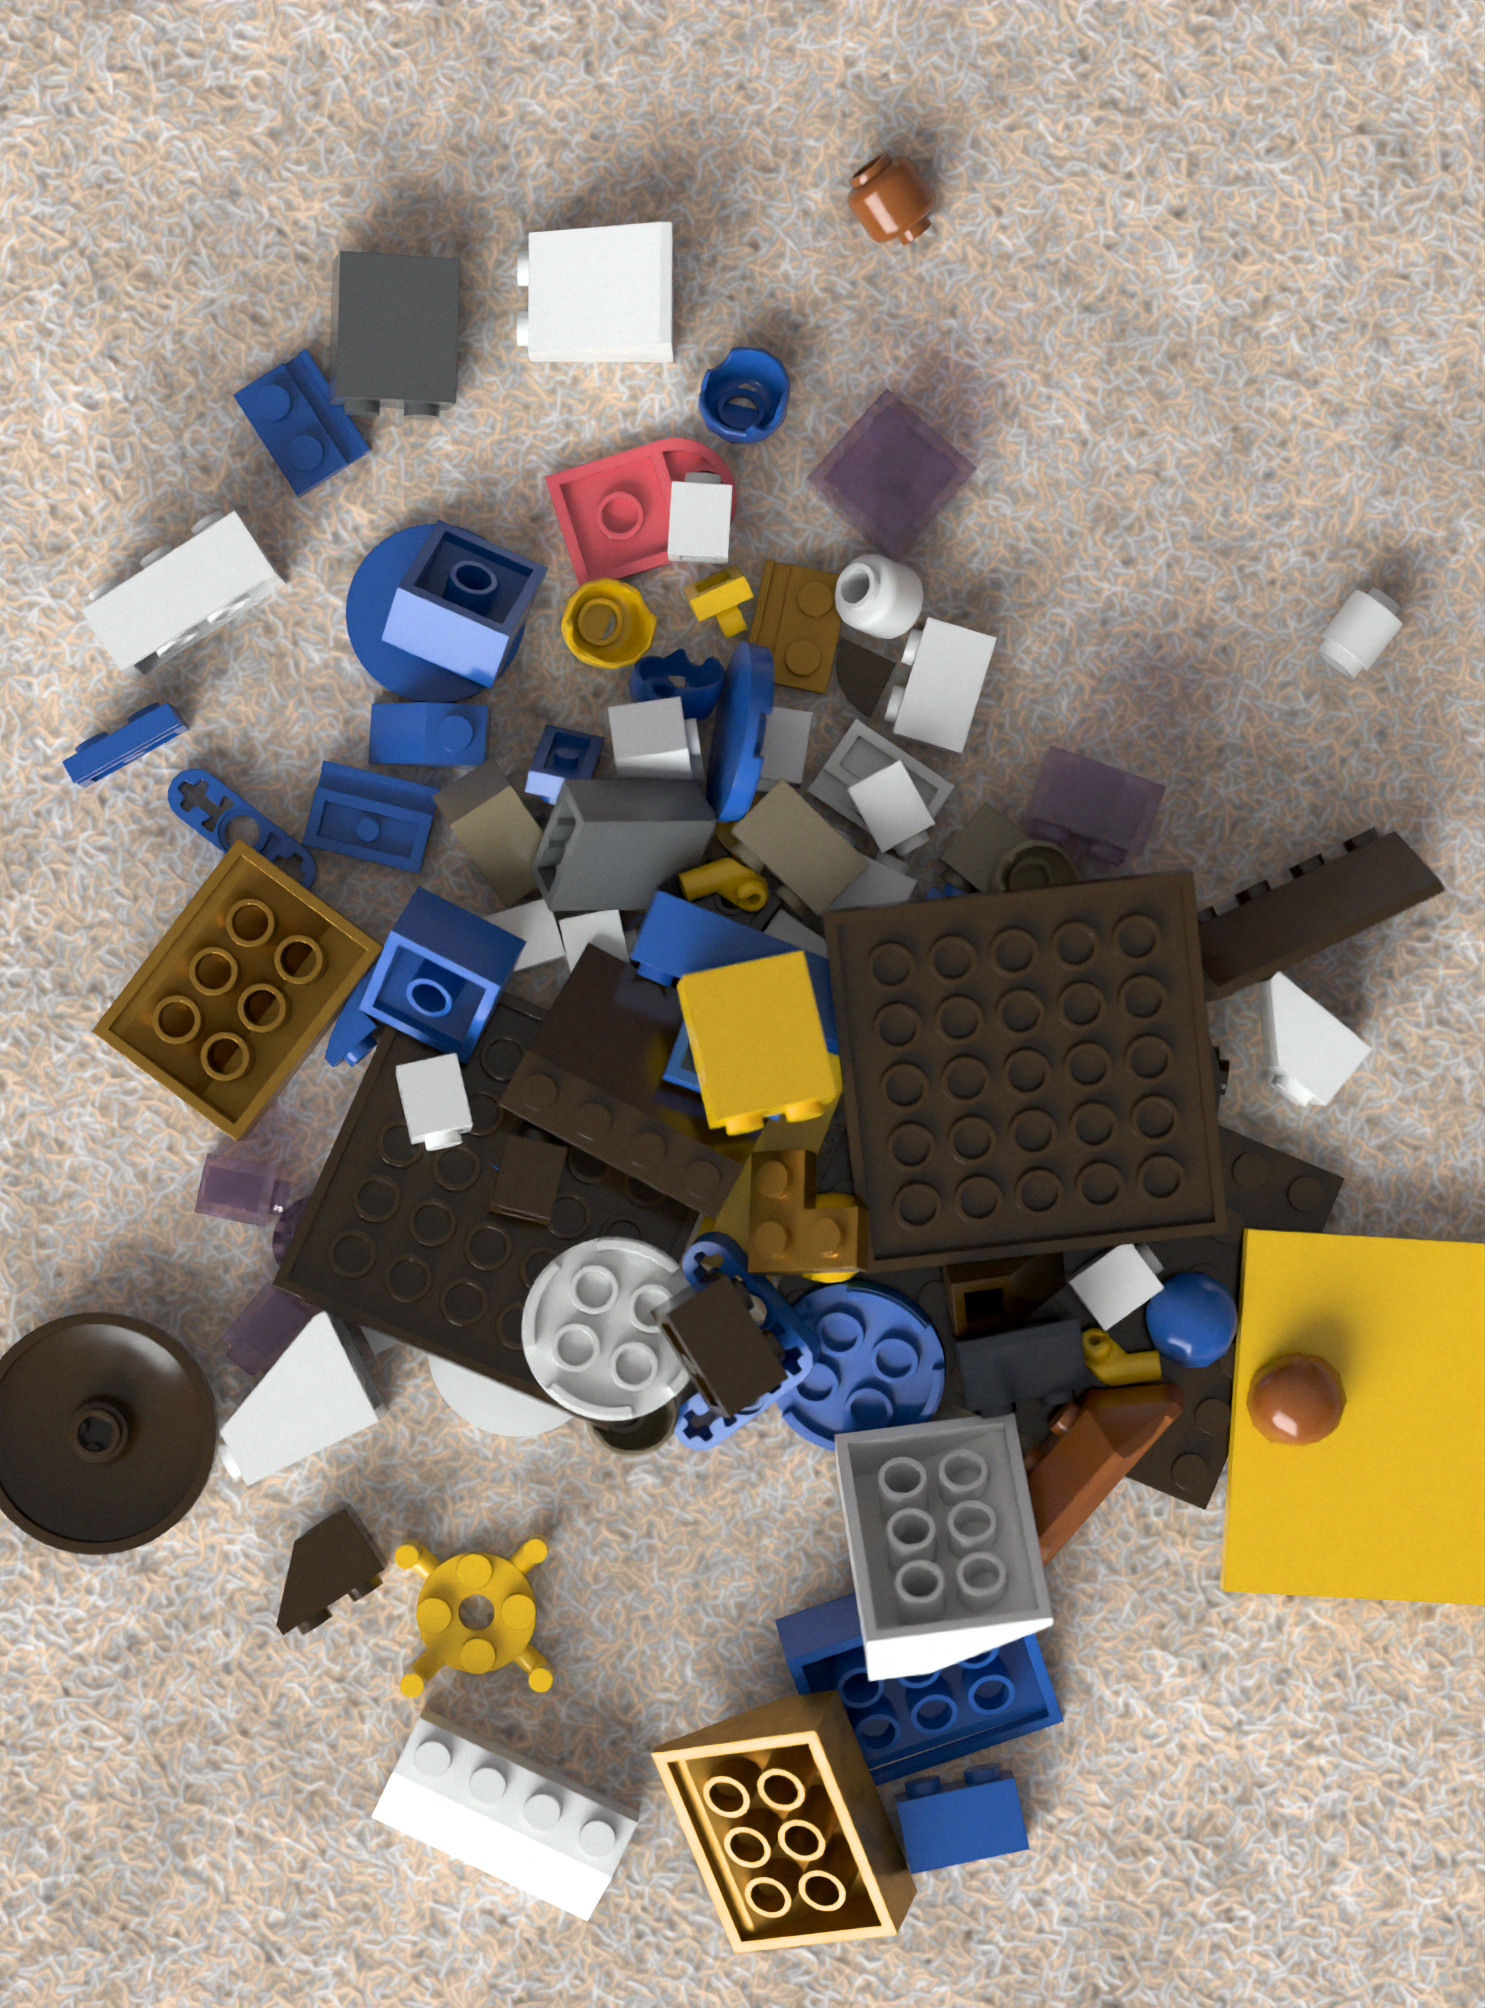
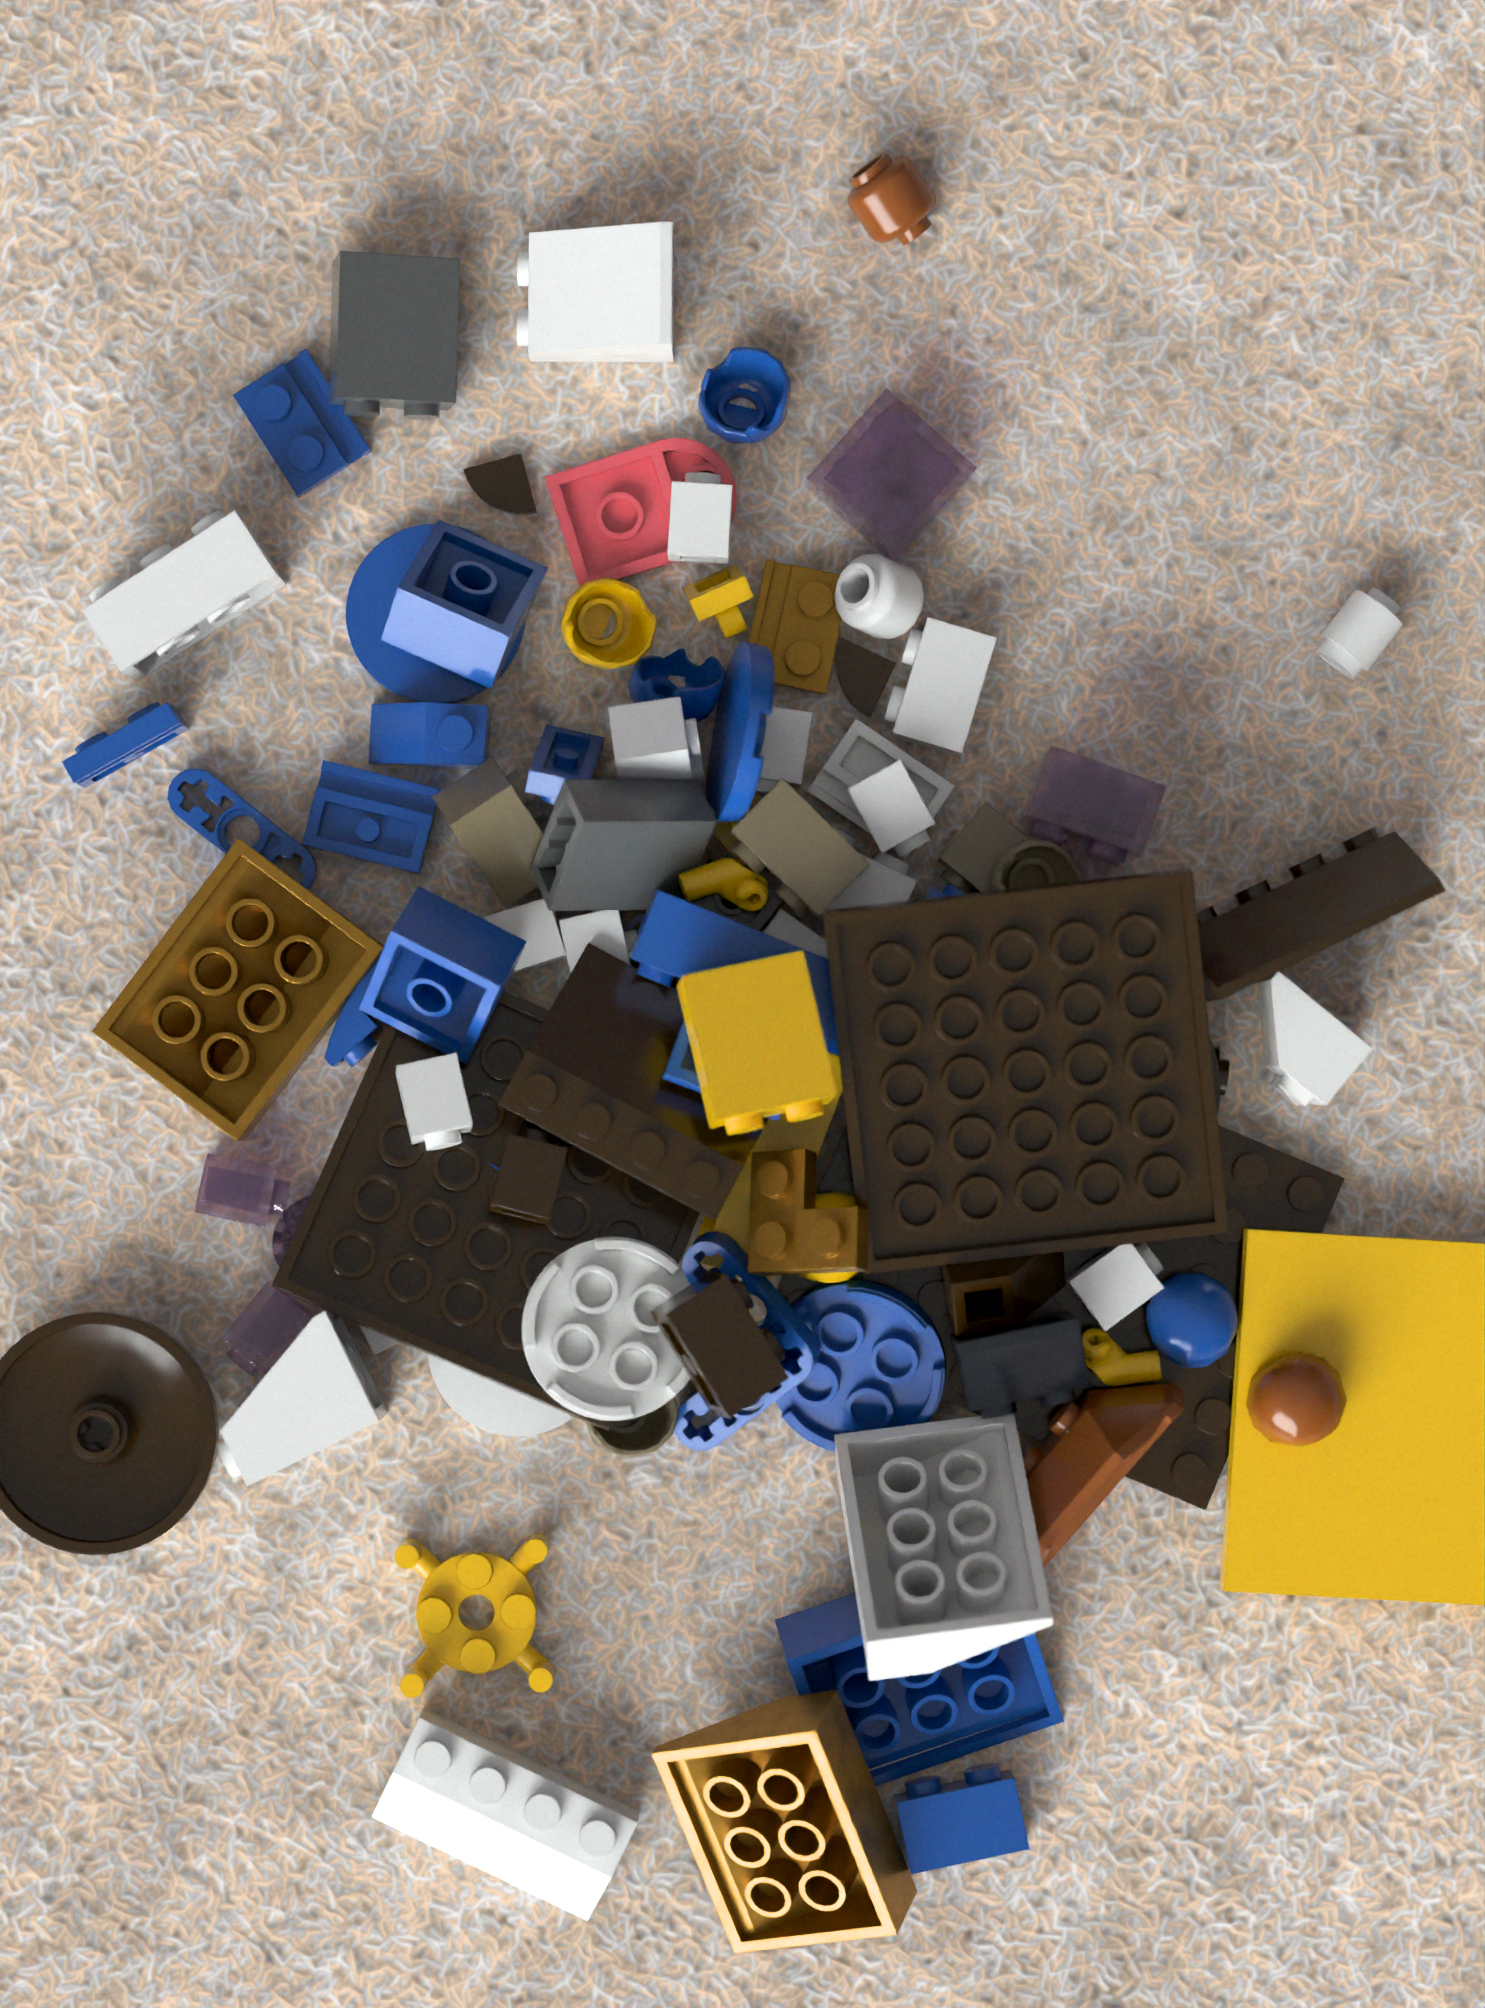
(326, 1565): dark brown slope -> none
(503, 485): none -> dark brown tile

